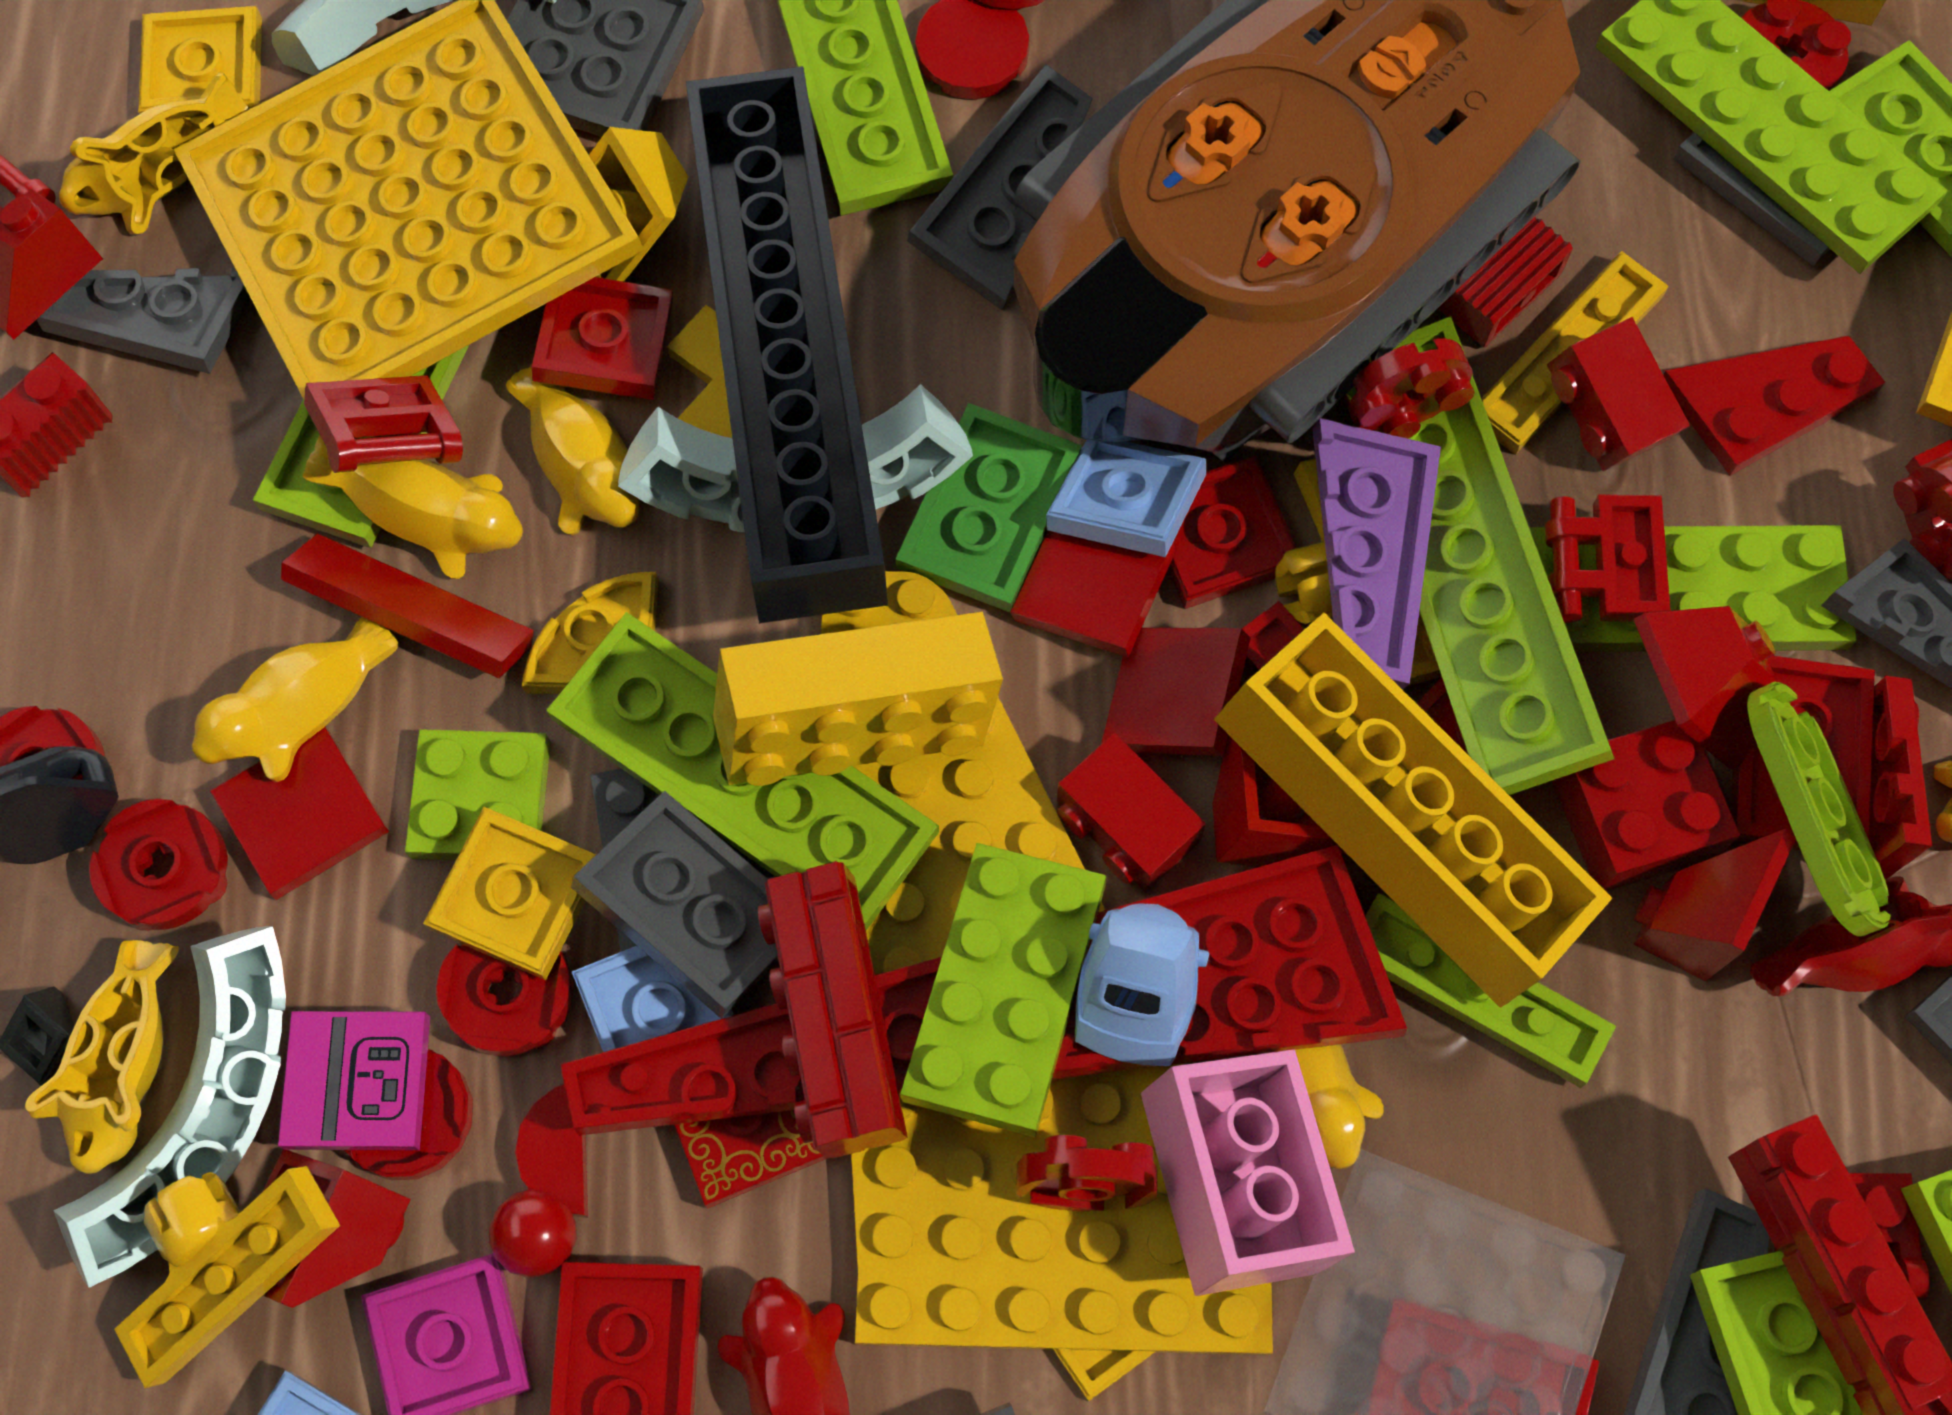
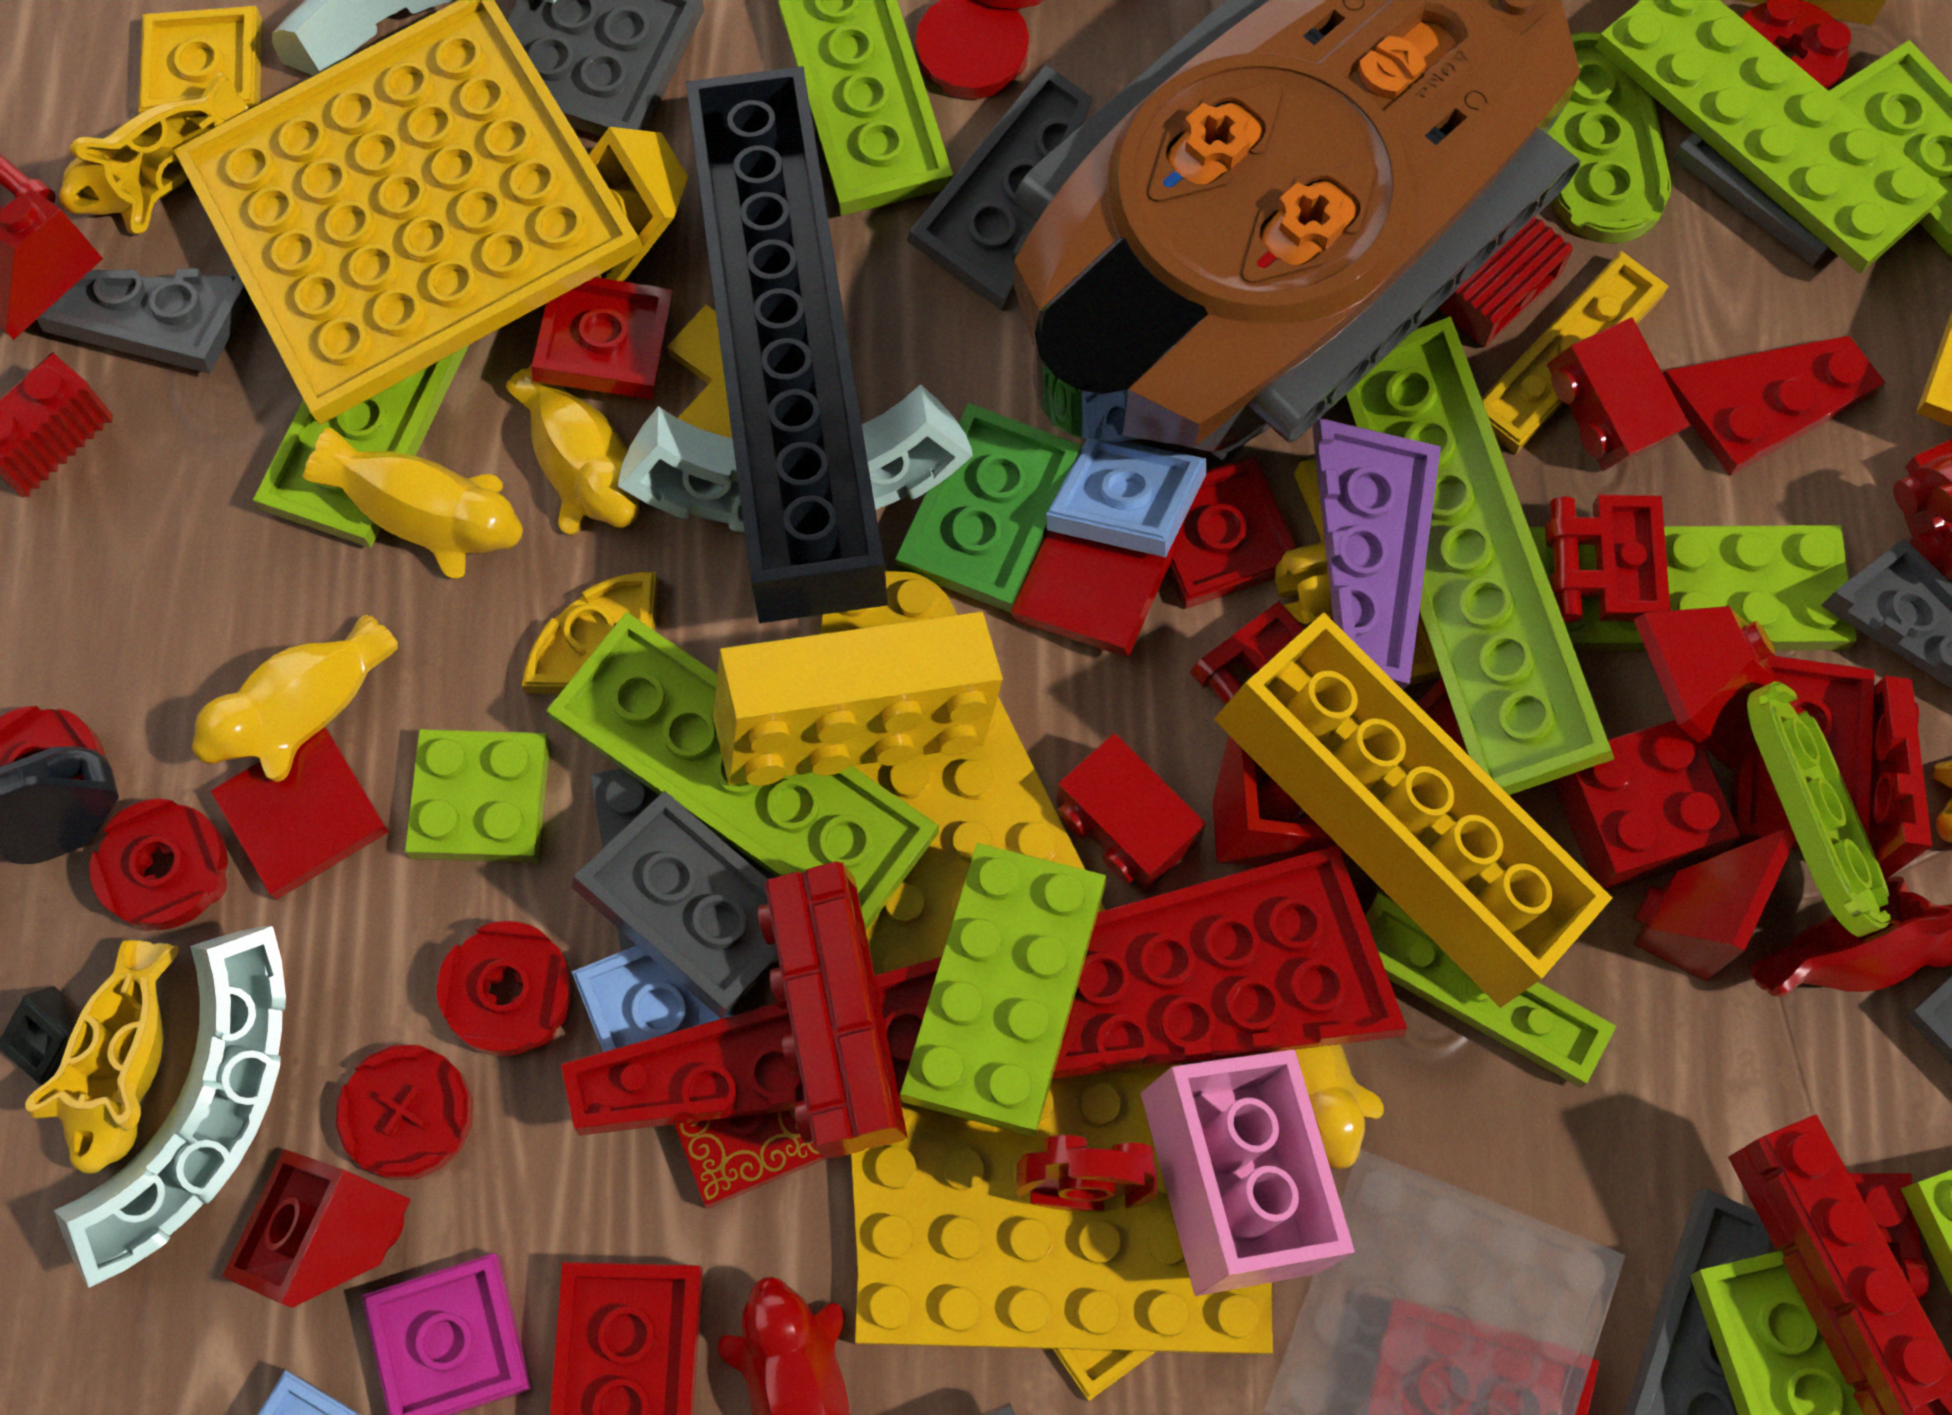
(218, 1262): yellow plate -> none
(354, 1081): dark pink tile -> none
(382, 408): red plate -> none
(407, 605): red tile -> none
(511, 893): yellow tile -> none
(532, 1233): red piece -> none
(552, 1153): red tile -> none
(1138, 985): light blue helmet -> none
(1176, 689): red tile -> none
(1410, 388): red plate -> none
(1621, 151): none -> lime tile

